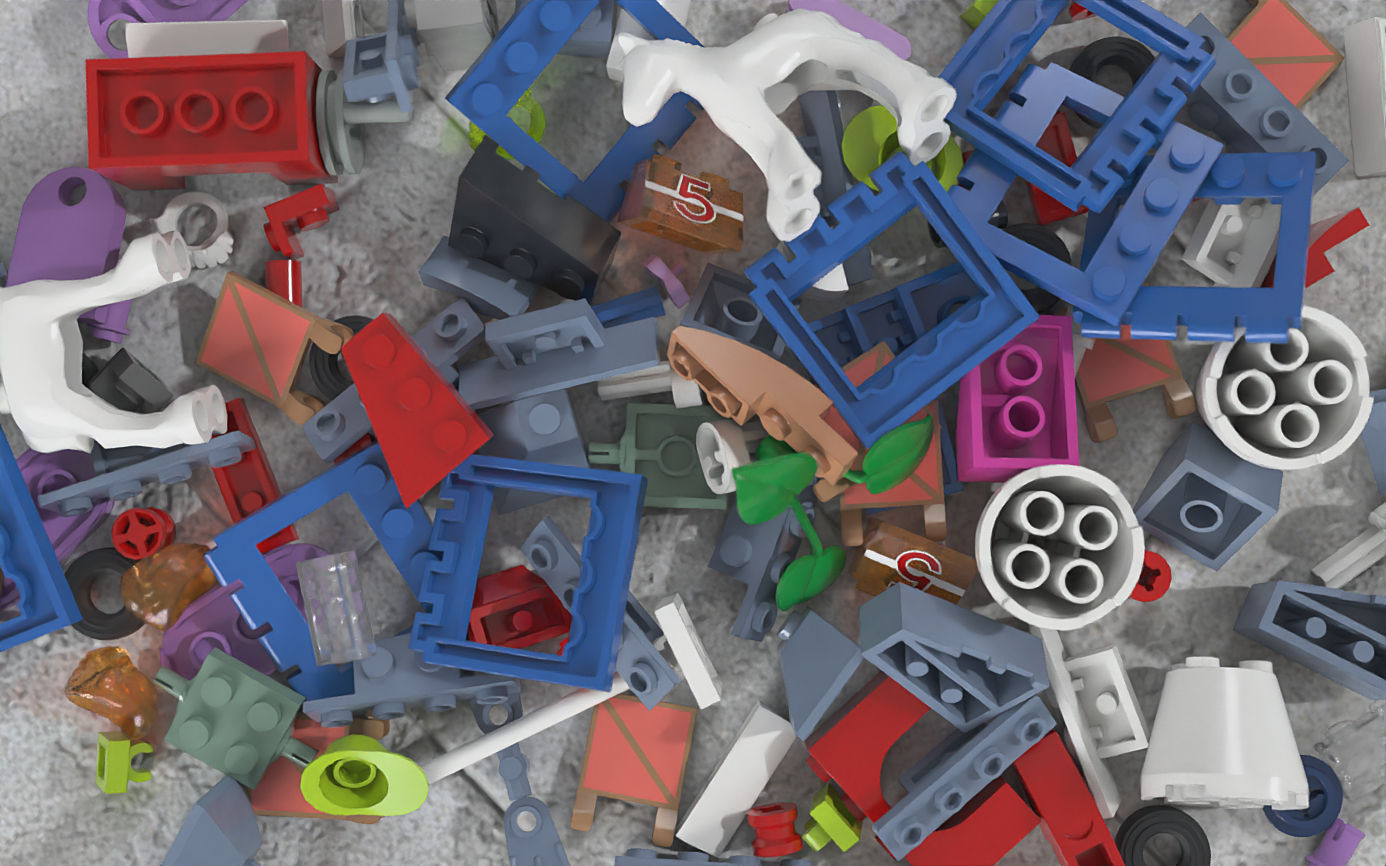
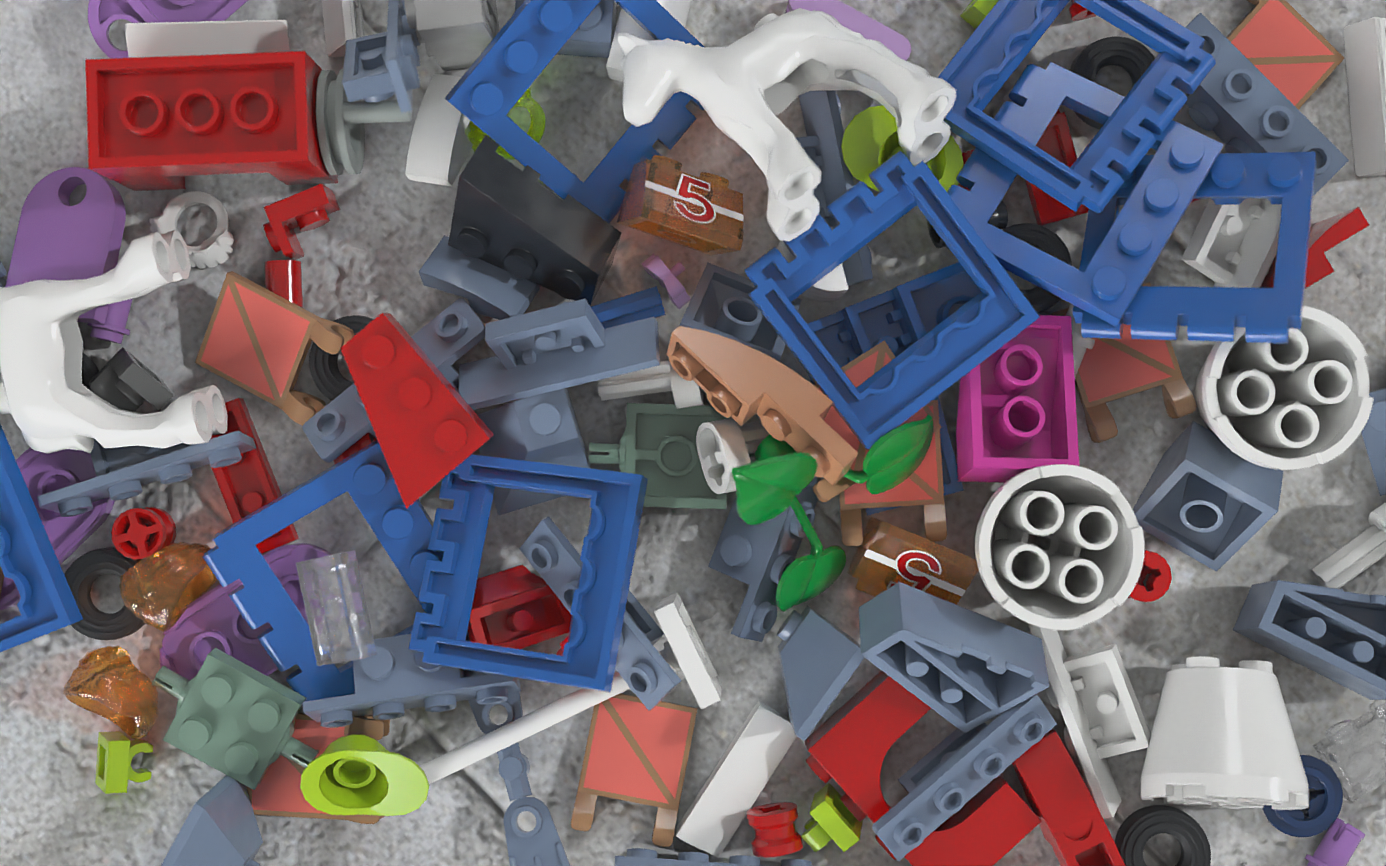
(438, 136): none -> white slope

